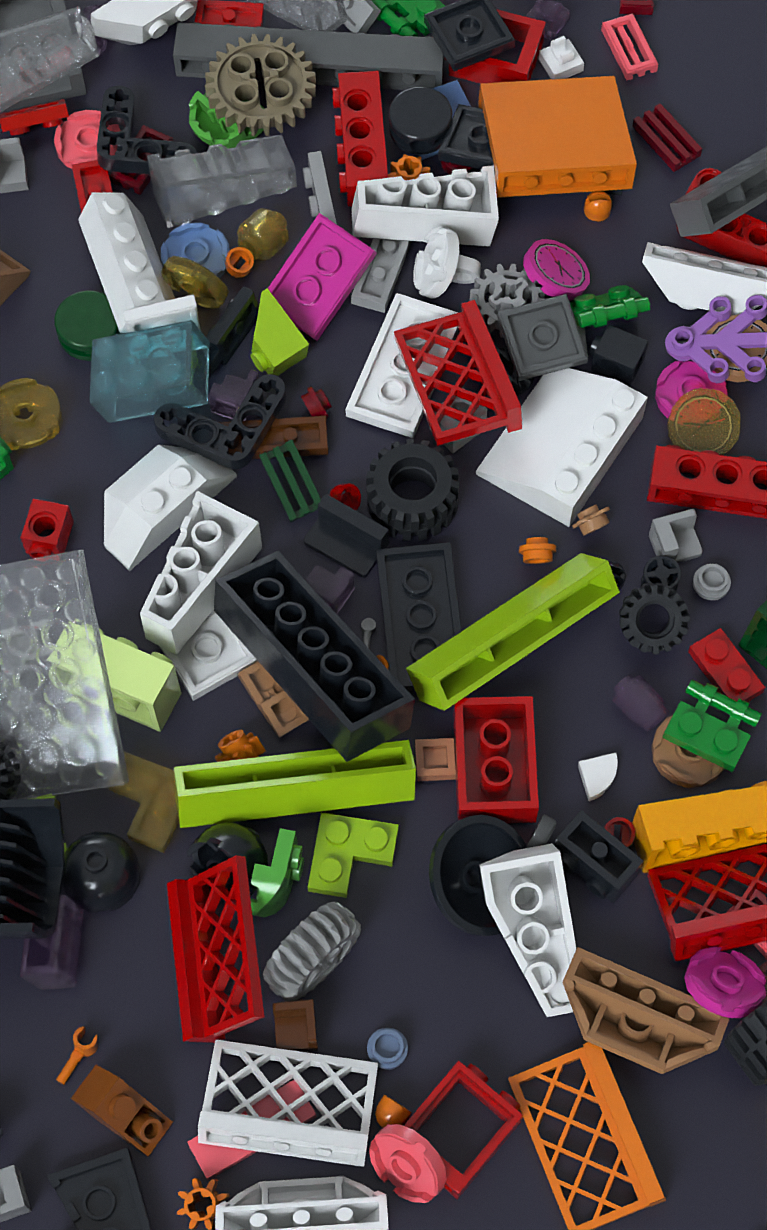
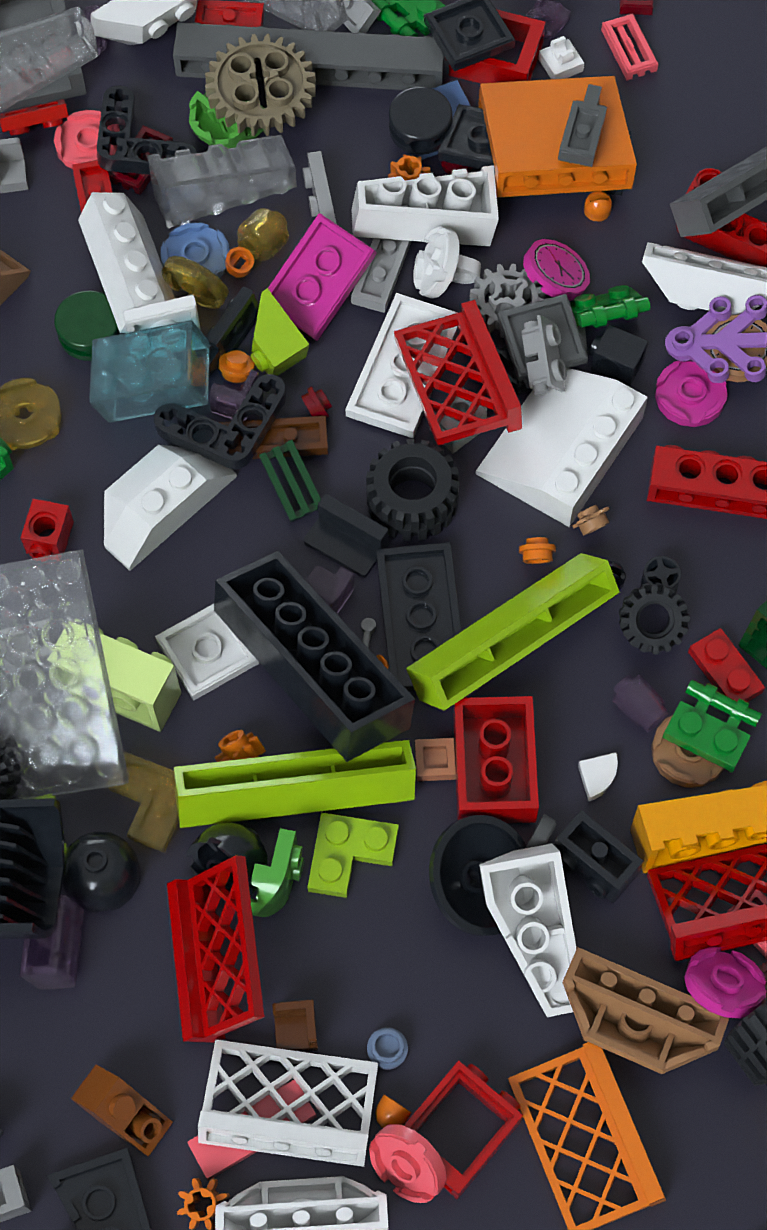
(78, 1053): orange hand -> none
(210, 546): white wedge -> none
(235, 366): none -> orange plate
(271, 699): medium nougat slope -> none
(311, 951): light grey gear -> none
(351, 497): red hinge -> none
(360, 118): red brick -> none
(543, 339): none -> light grey hinge
(583, 129): none -> dark grey hinge
(627, 830): red hinge -> none
(671, 133): dark red tile -> none
(676, 536): light grey panel -> none
(704, 421): clear yellow tile -> none
(711, 582): light grey plate -> none

